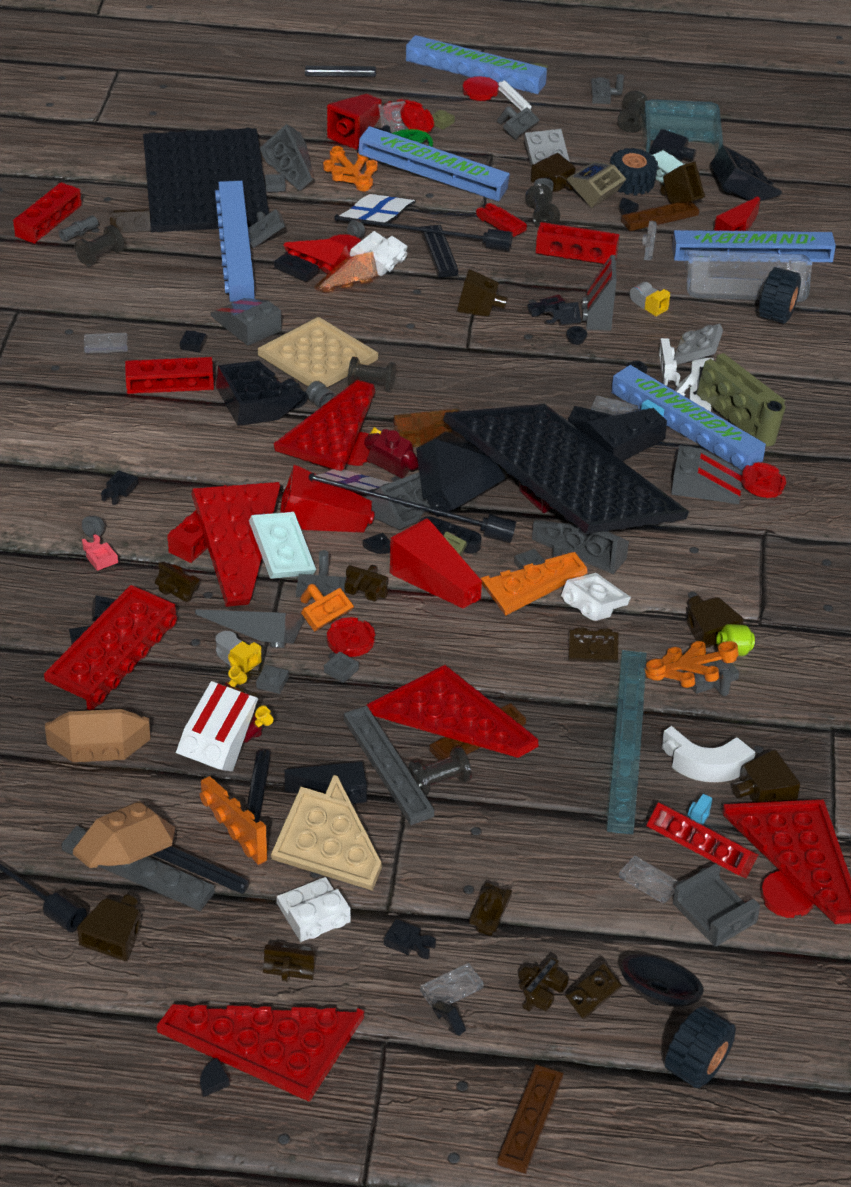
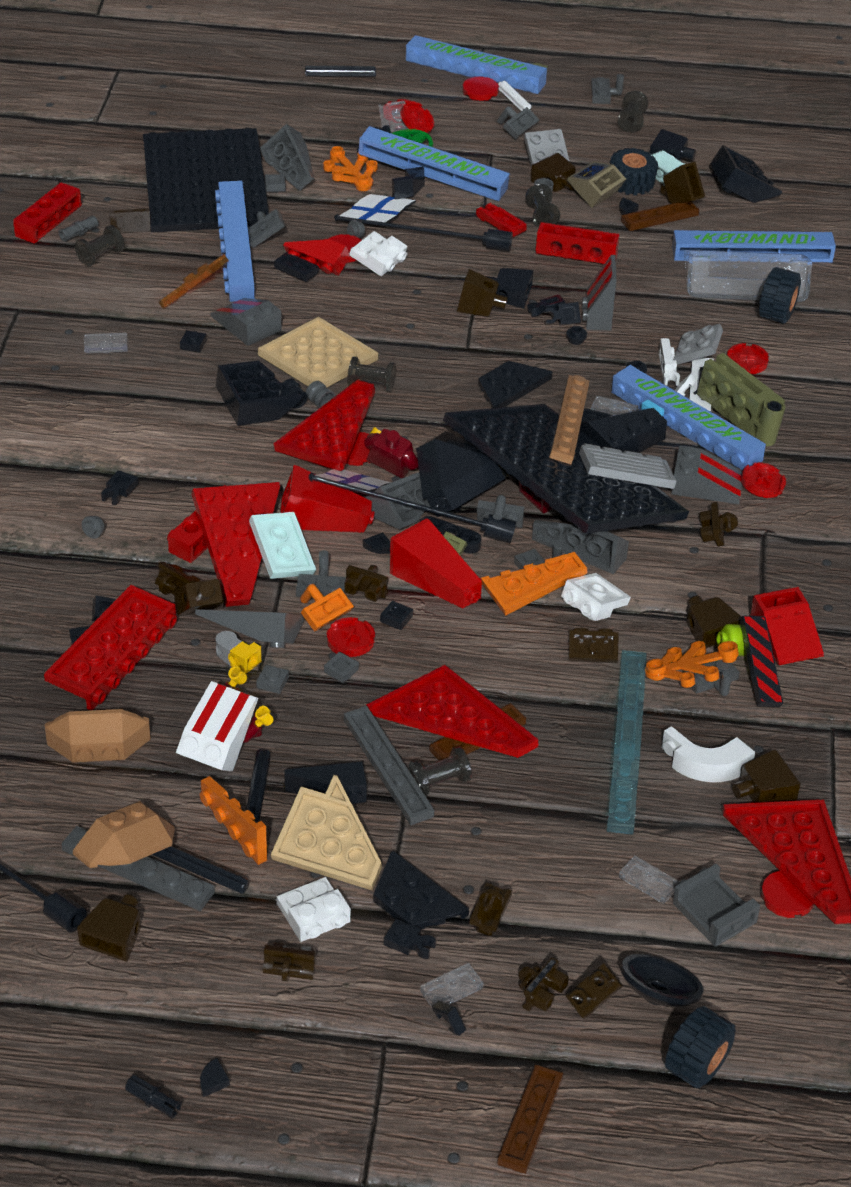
(99, 554): coral plate -> none
(152, 1096): none -> black axle
(169, 375): red brick -> none
(193, 280): none -> clear orange wing
(199, 596): none -> dark brown torso
(276, 1046): red wing -> none
(351, 118): red slope -> none
(352, 269): clear orange slope -> none
(396, 615): none -> black plate
(409, 184): none -> black slope
(413, 896): none -> black wing
(421, 426): clear orange slope -> none
(440, 252): black tile -> none
(443, 119): olive plate -> none
(501, 509): none -> dark grey plate
(511, 382): none -> black wing
(515, 285): none -> black torso
(569, 419): none -> medium nougat plate
(627, 466): none -> light grey hinge
(649, 240): clear plate -> none
(650, 298): leg -> none
(687, 118): clear light blue windscreen -> none
(701, 810): medium azure plate -> none
(702, 840): red brick -> none
(715, 524): none -> dark brown hips
(739, 217): red slope -> none
(751, 358): none -> red tile
(761, 661): none -> black tile
(789, 625): none -> red slope

